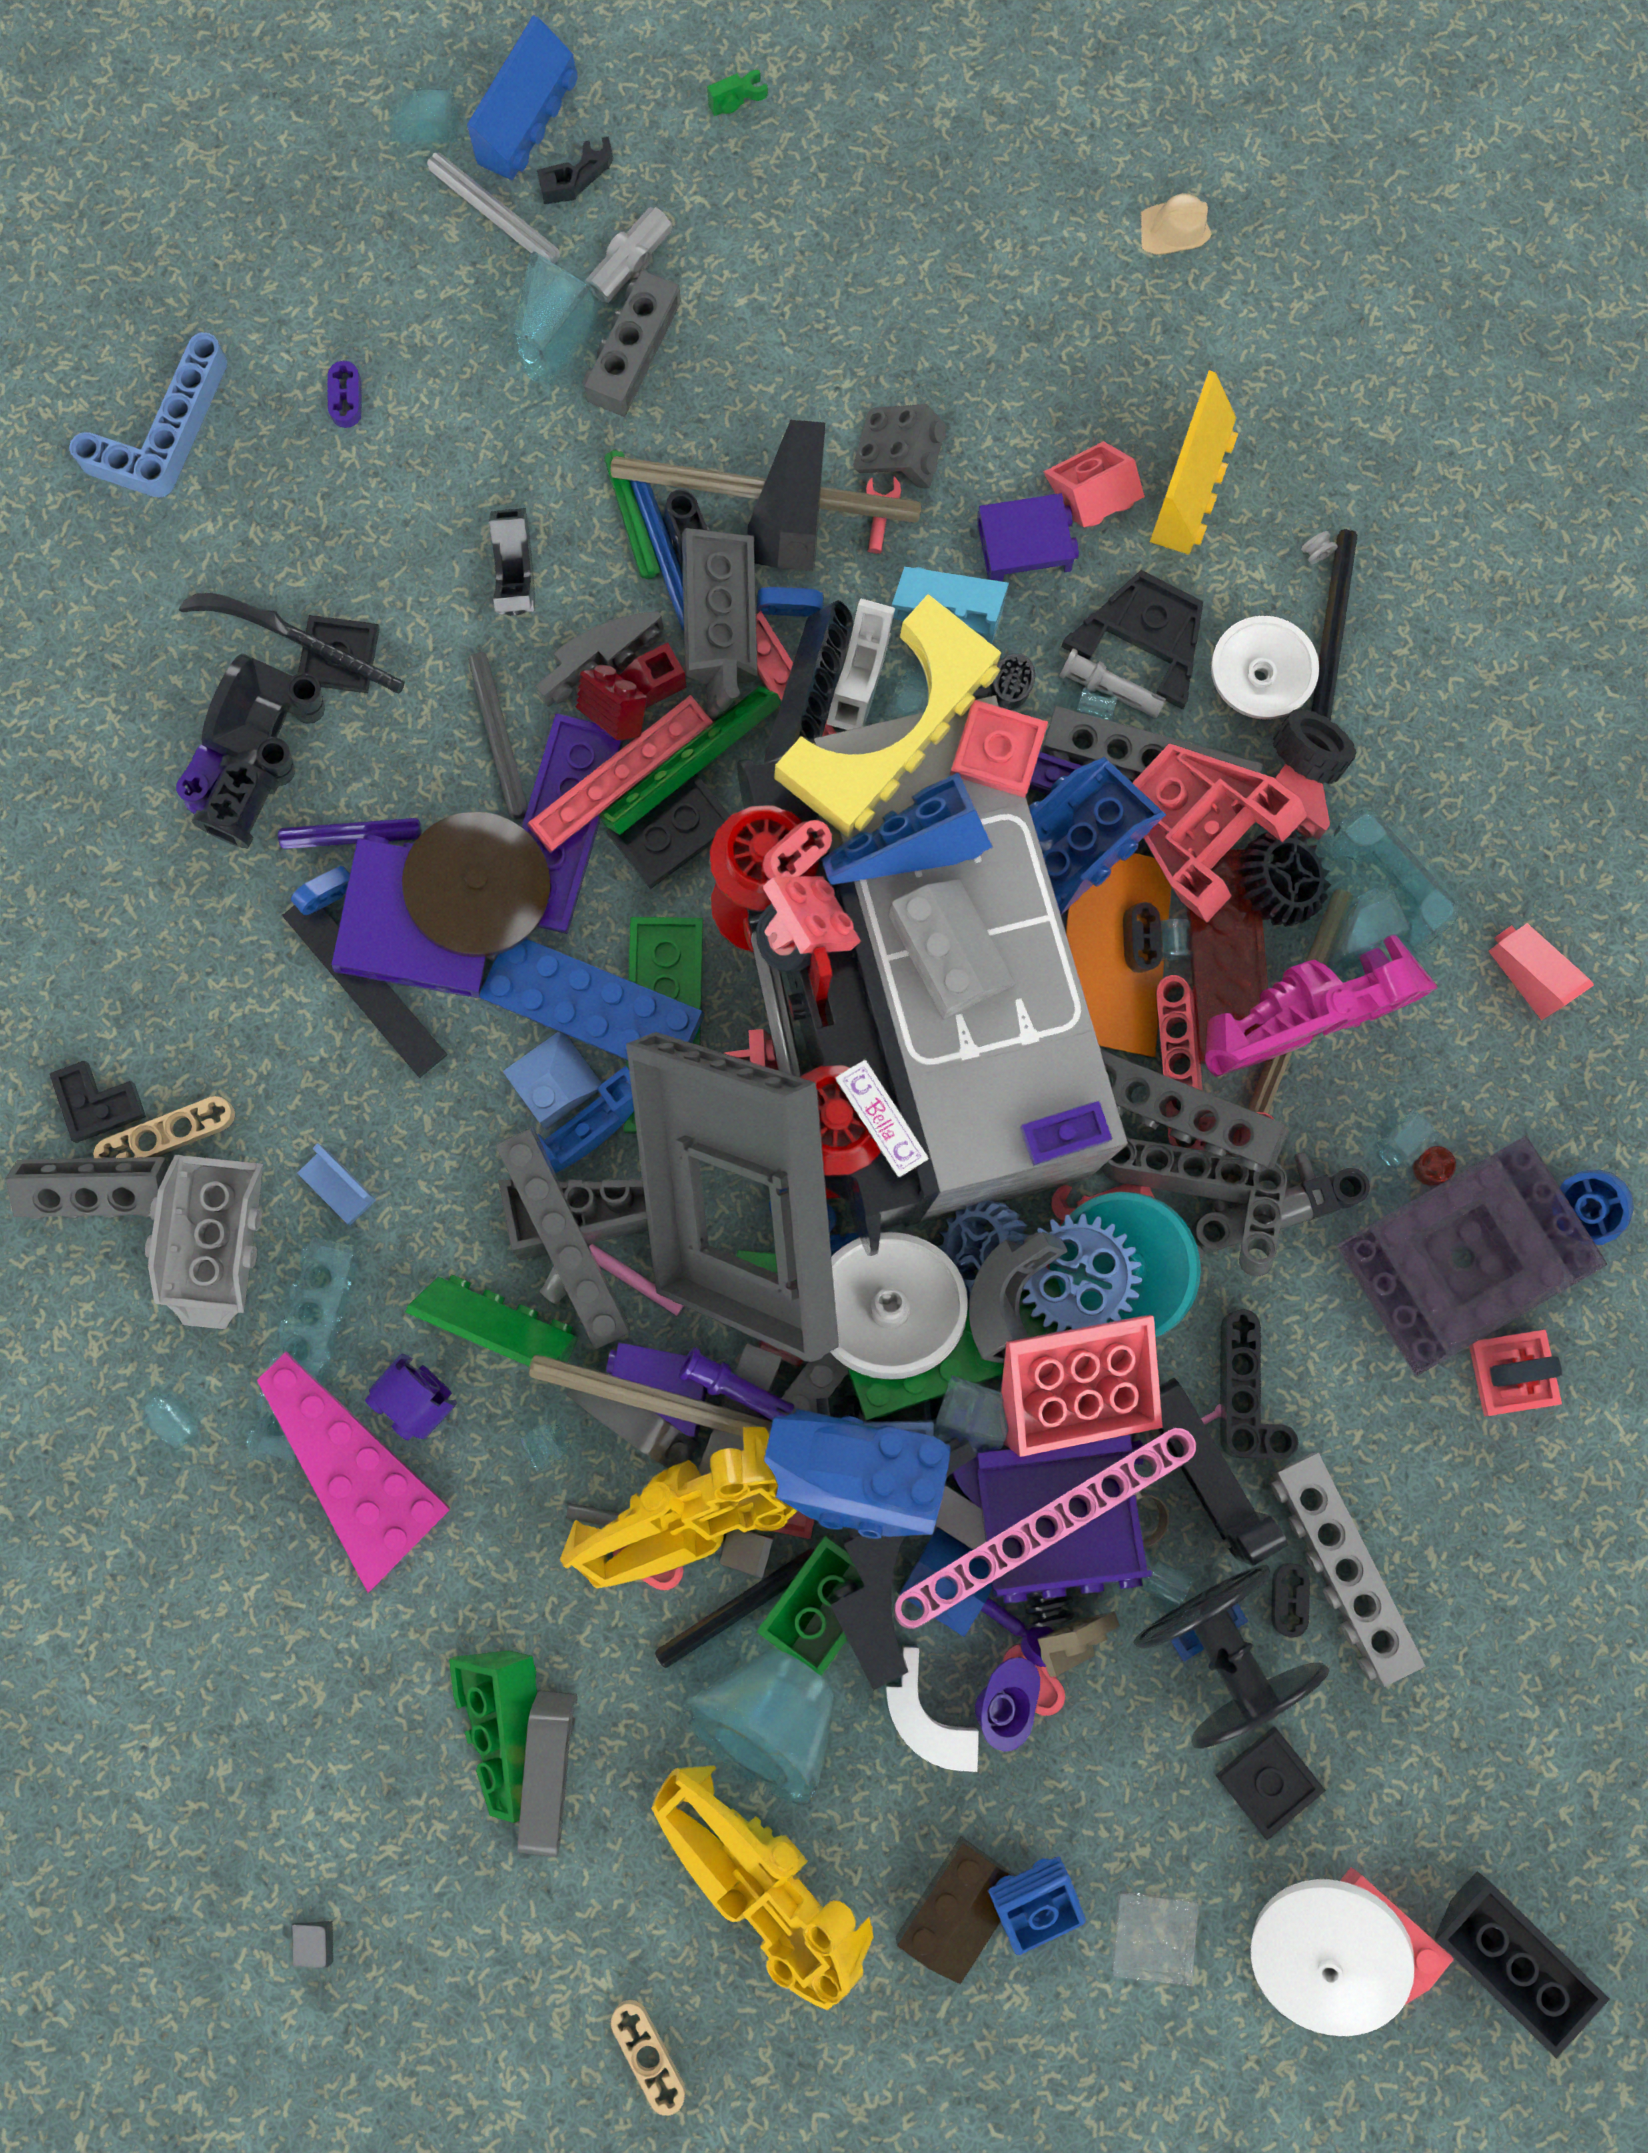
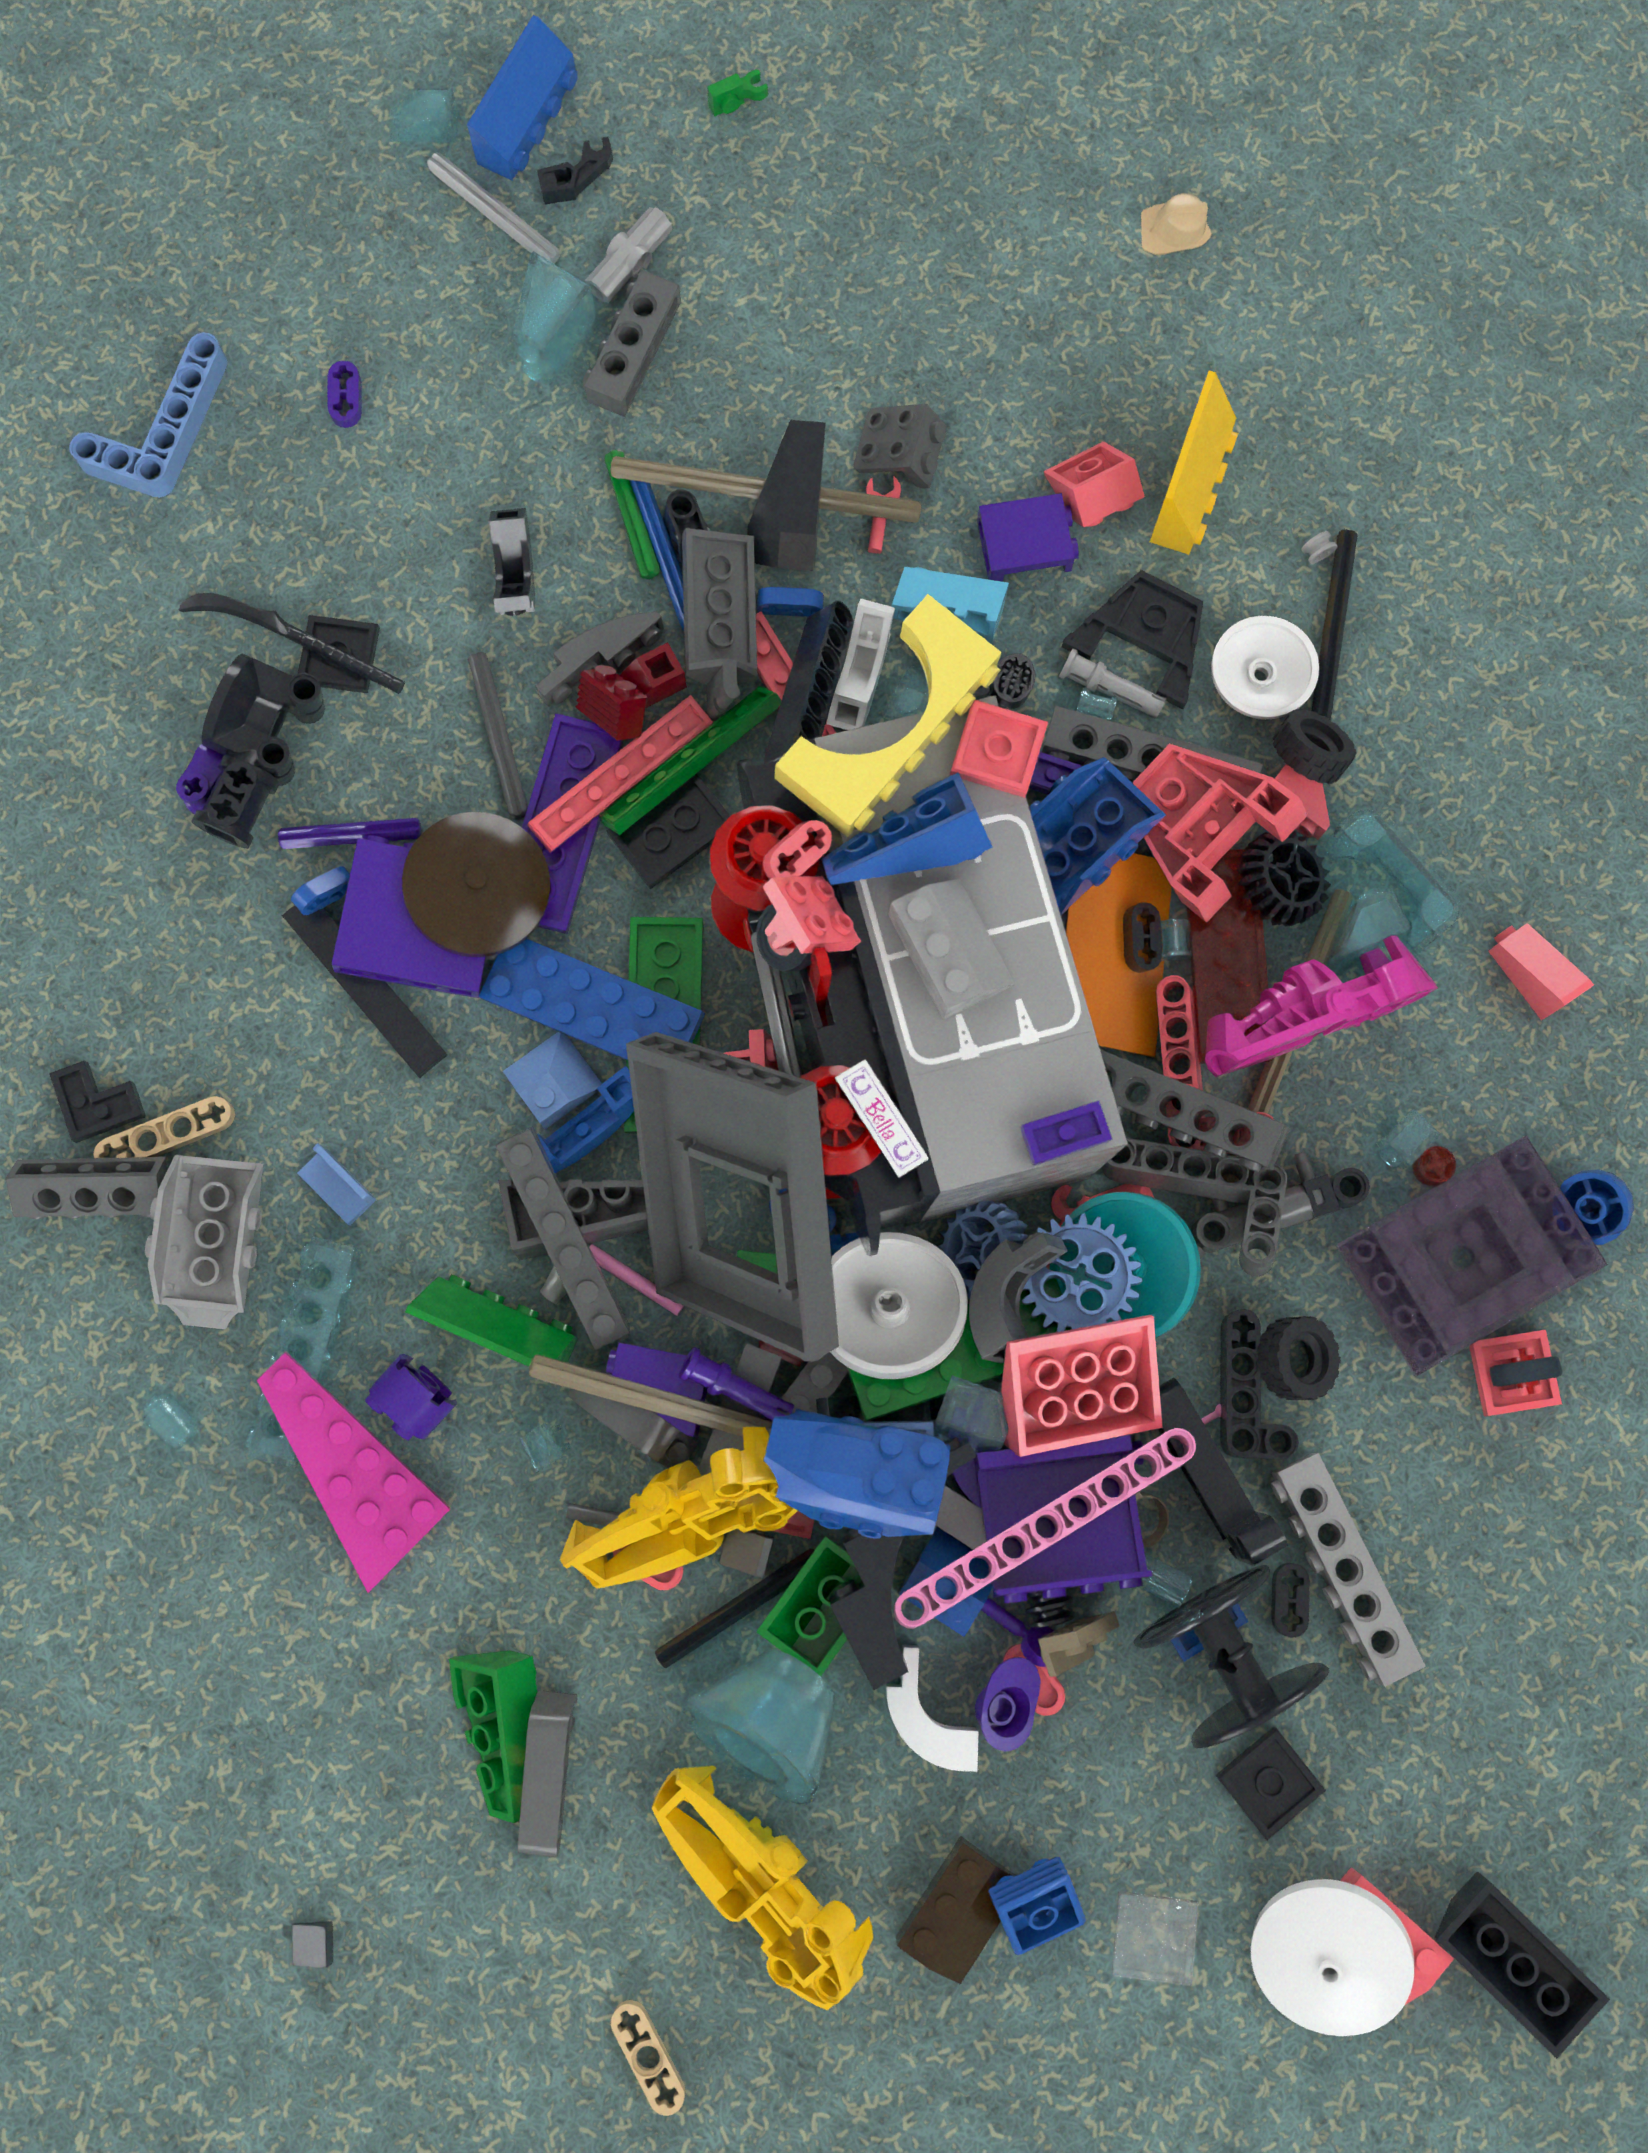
(1322, 1356): none -> black tyre

